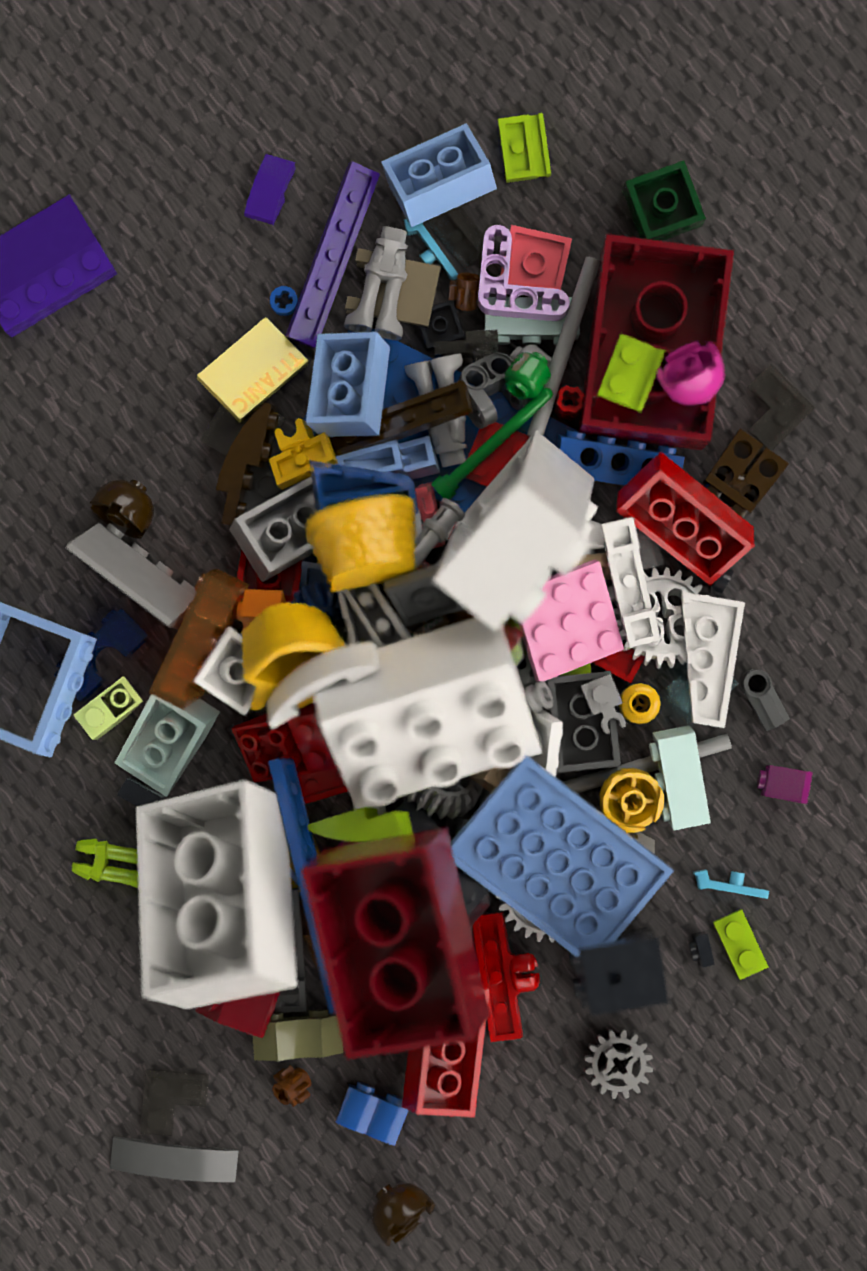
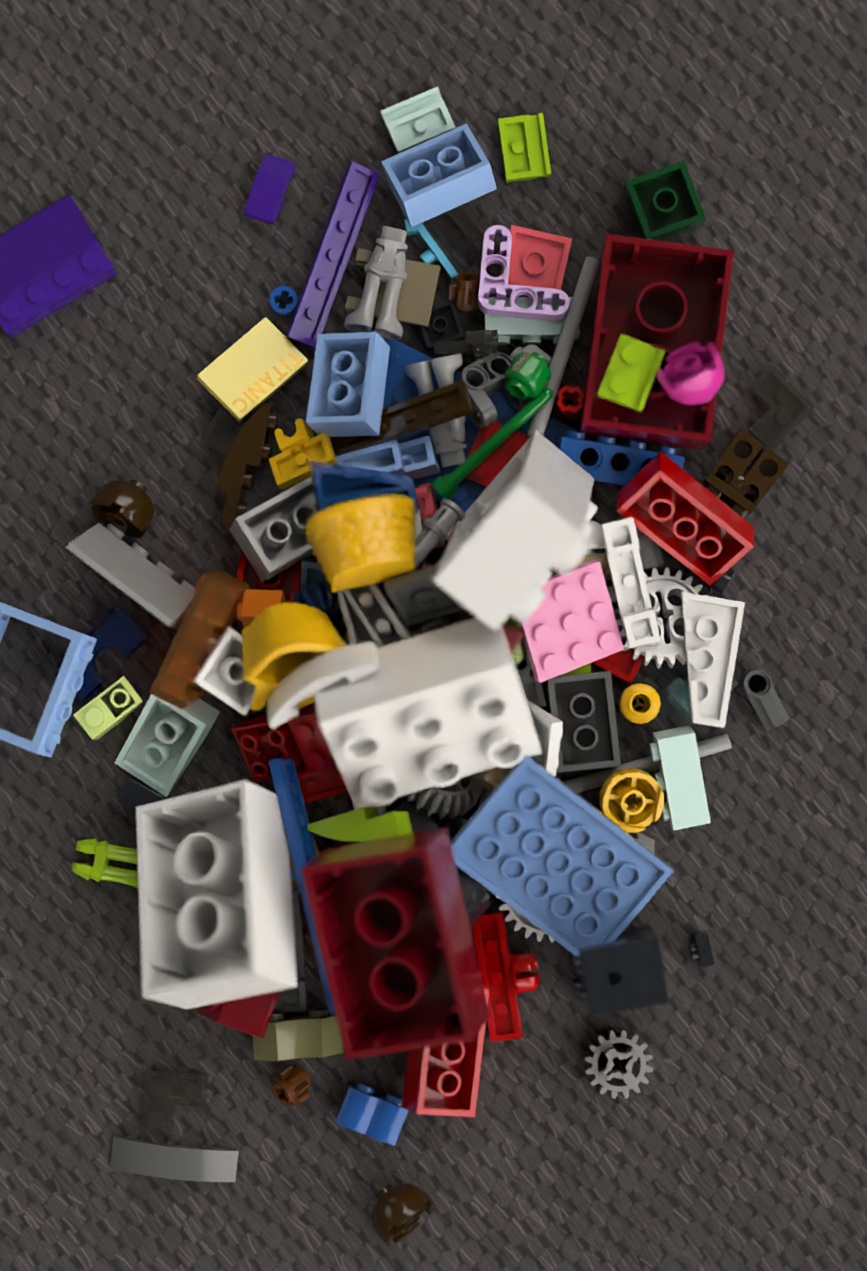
(417, 120): none -> light aqua plate
(539, 696): light grey bush -> none
(603, 697): light grey plate -> none
(735, 884): medium azure piece -> none
(740, 944): lime plate -> none
(785, 783): magenta slope -> none

